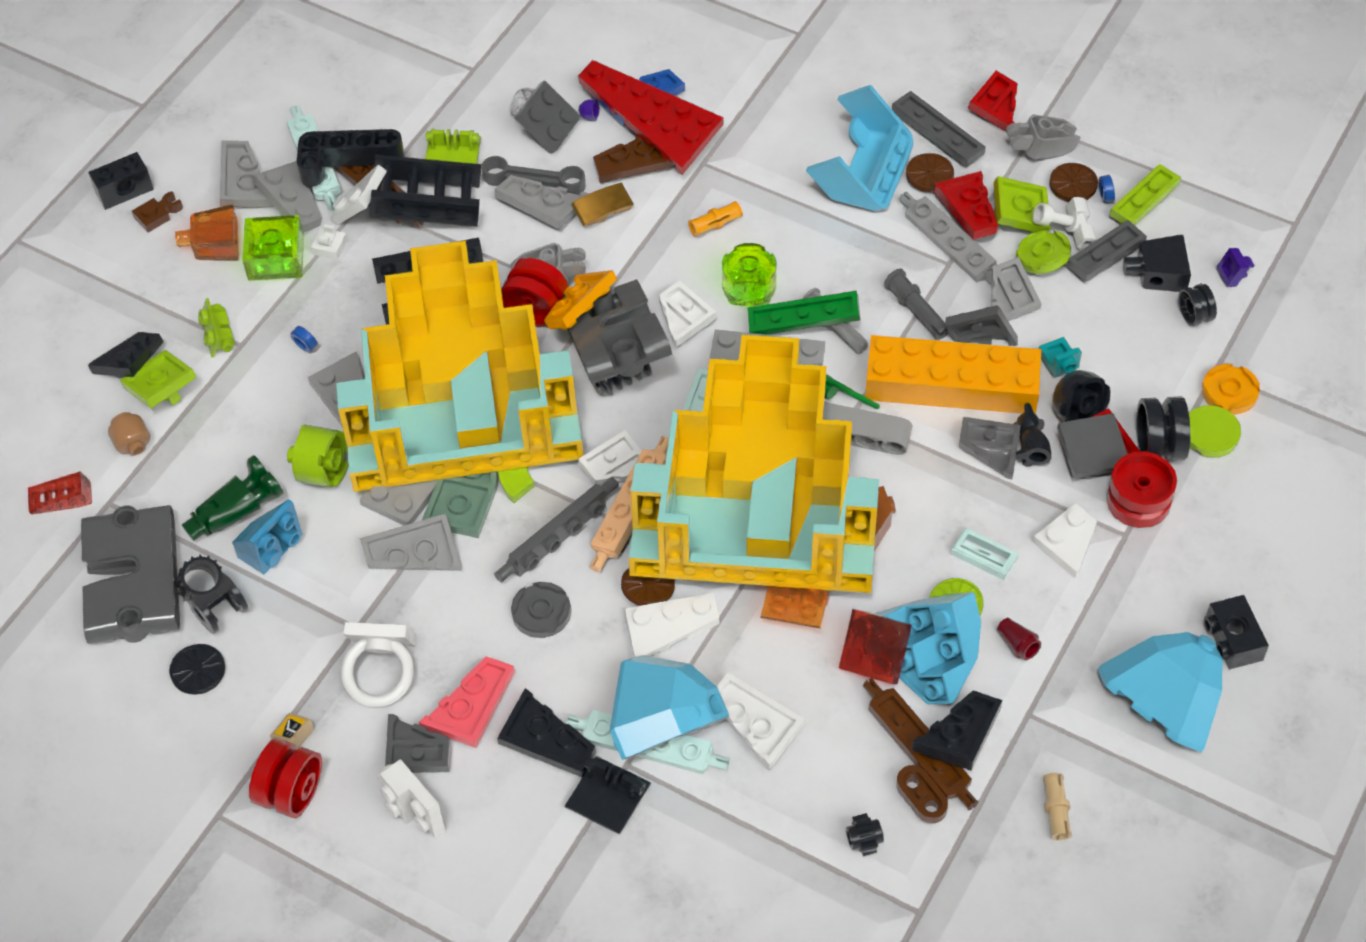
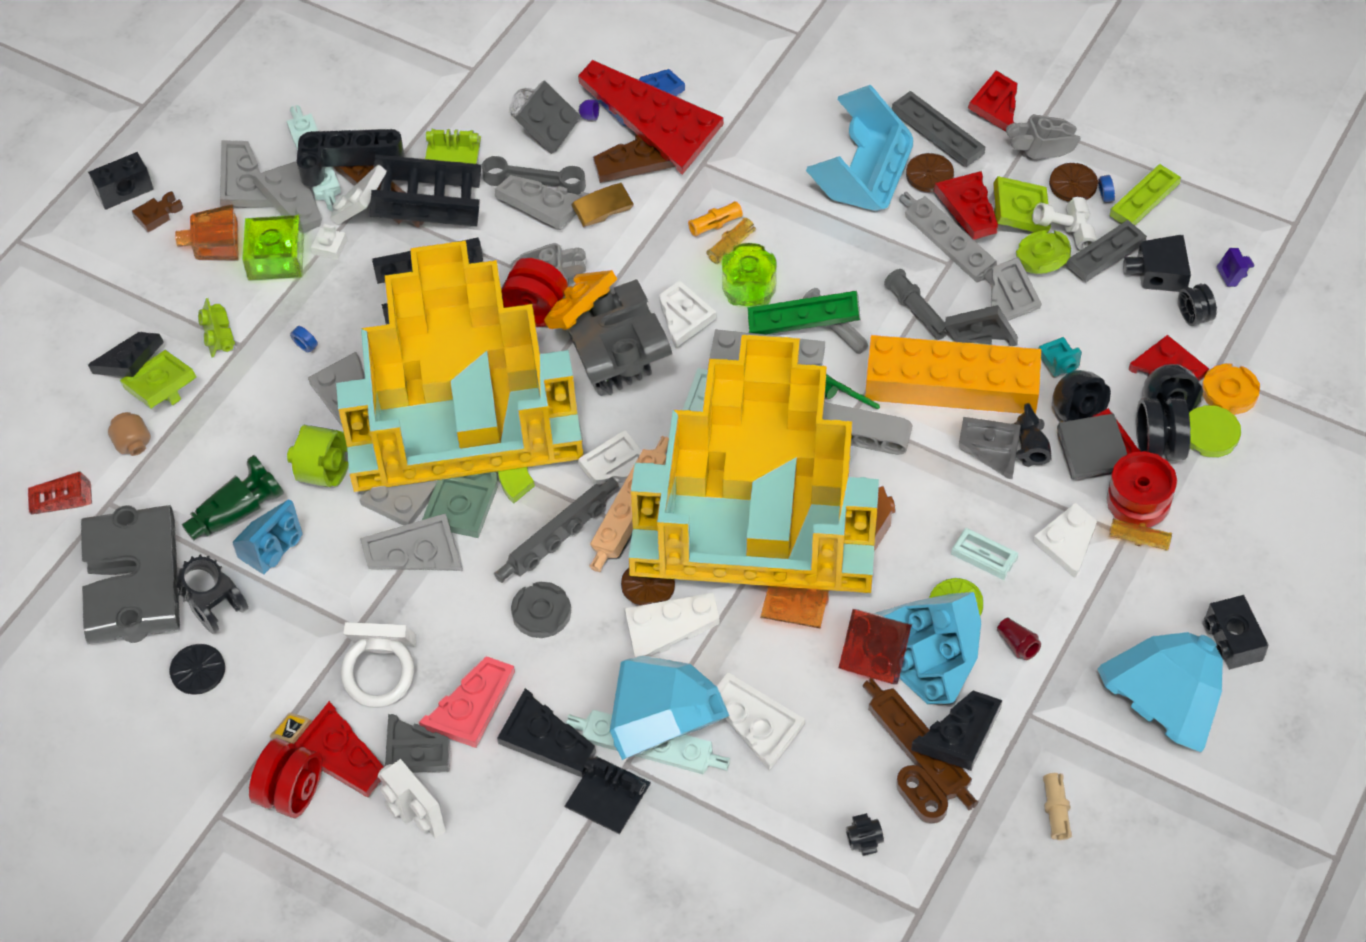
(341, 751): none -> red wing
(730, 240): none -> clear yellow pin
(1140, 534): none -> clear yellow pin
(1168, 352): none -> red wing
(1173, 381): none -> black cylinder

